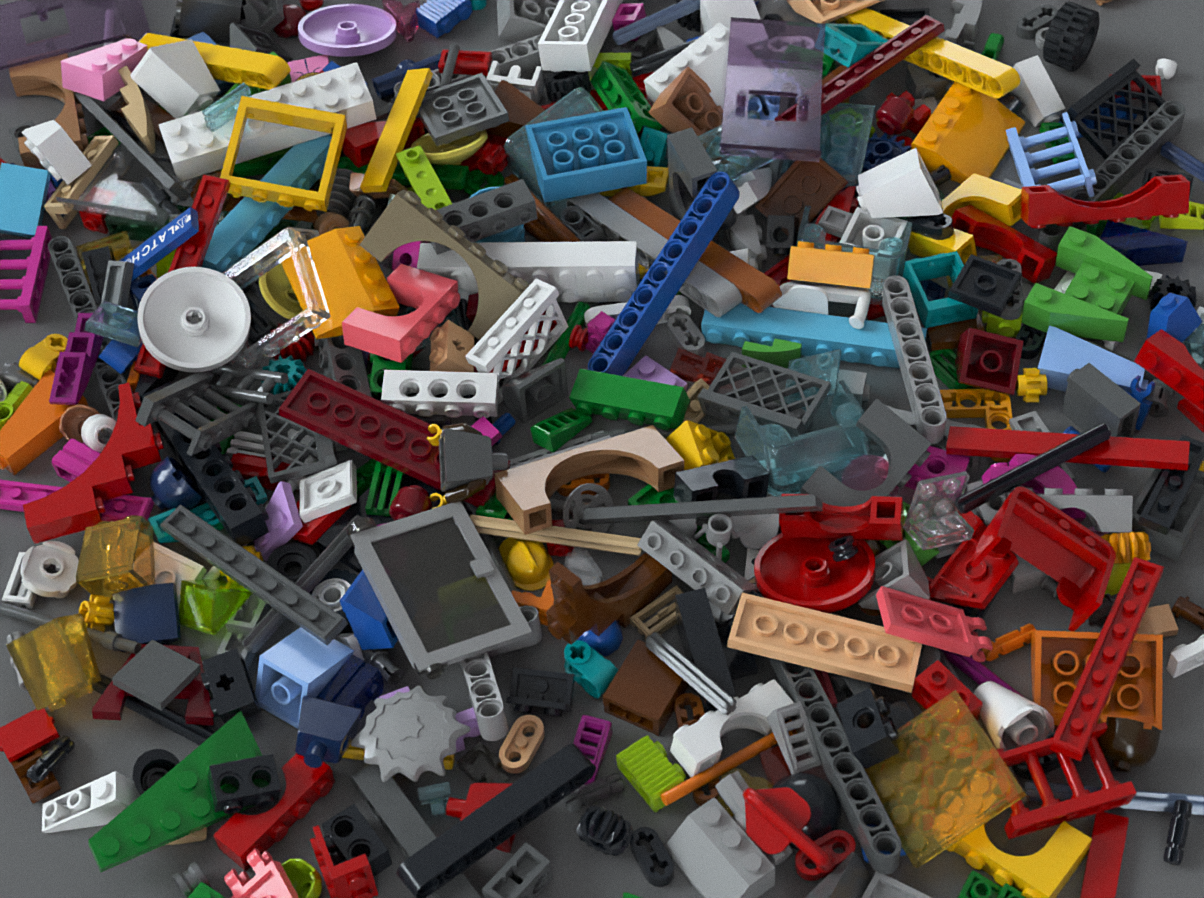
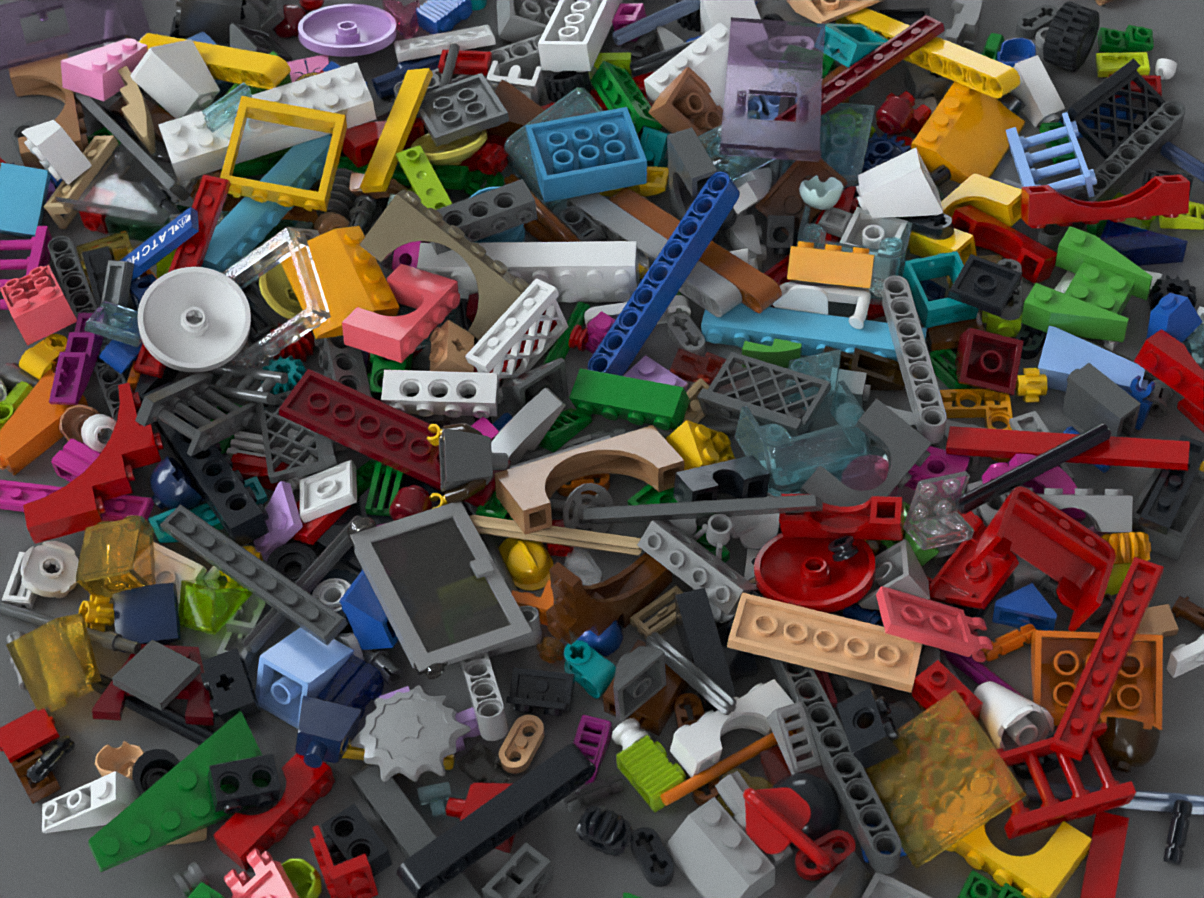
(37, 304): none -> coral slope
(118, 759): none -> light nougat hair
(433, 44): none -> white tile
(528, 426): none -> light grey slope
(551, 650): none -> clear orange plate
(628, 733): none -> white wheel
(637, 679): none -> dark grey slope
(821, 194): none -> light aqua hair
(863, 614): none -> blue pin
(881, 372): none -> dark brown slope
(1015, 51): none -> blue hair
(1024, 608): none -> blue slope
(1111, 62): none -> neon yellow plate
(1132, 40): none -> green slope

